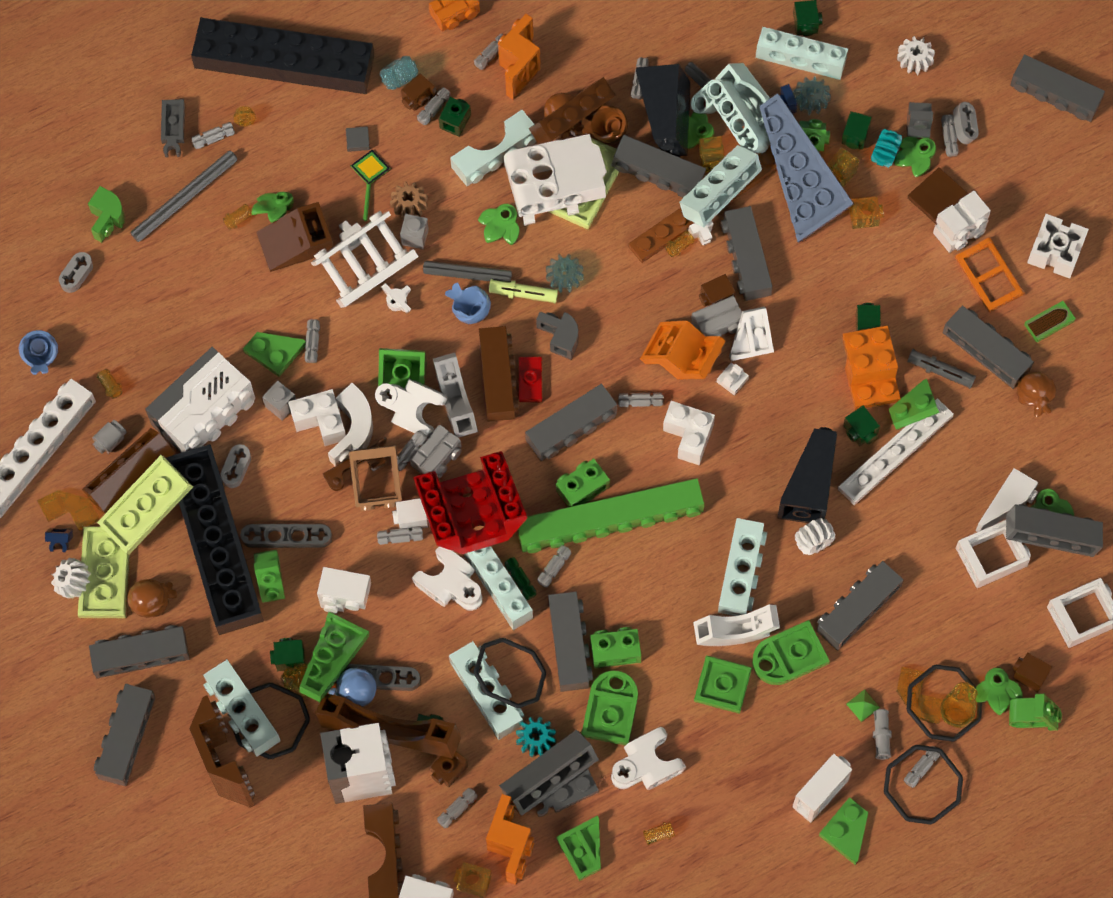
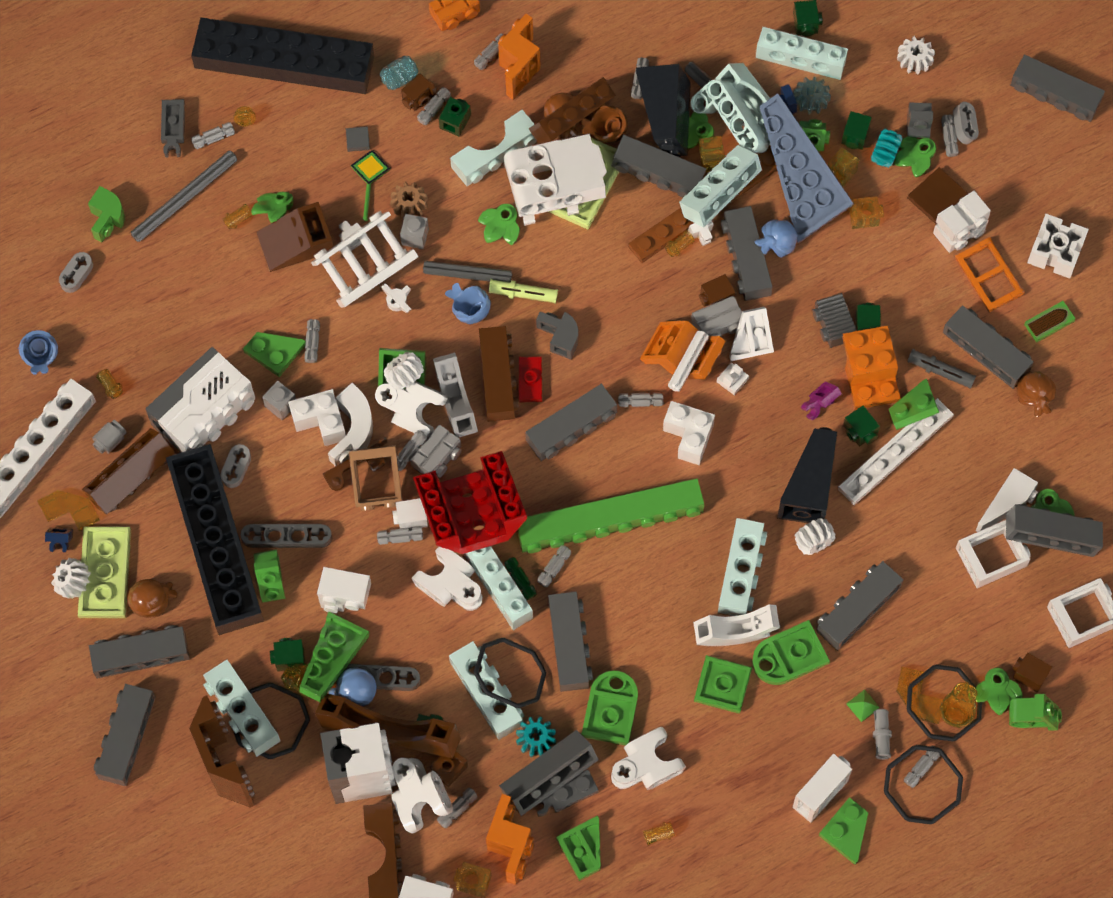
(145, 504): yellowish green tile -> none
(403, 370): none -> white gear
(415, 791): none -> white piece
(572, 269): clear light blue gear -> none
(582, 484): bright green brick -> none
(615, 647): bright green brick -> none
(688, 361): none -> white axle
(779, 236): none -> medium blue hat
(822, 396): none -> magenta plate
(834, 319): none -> dark grey brick

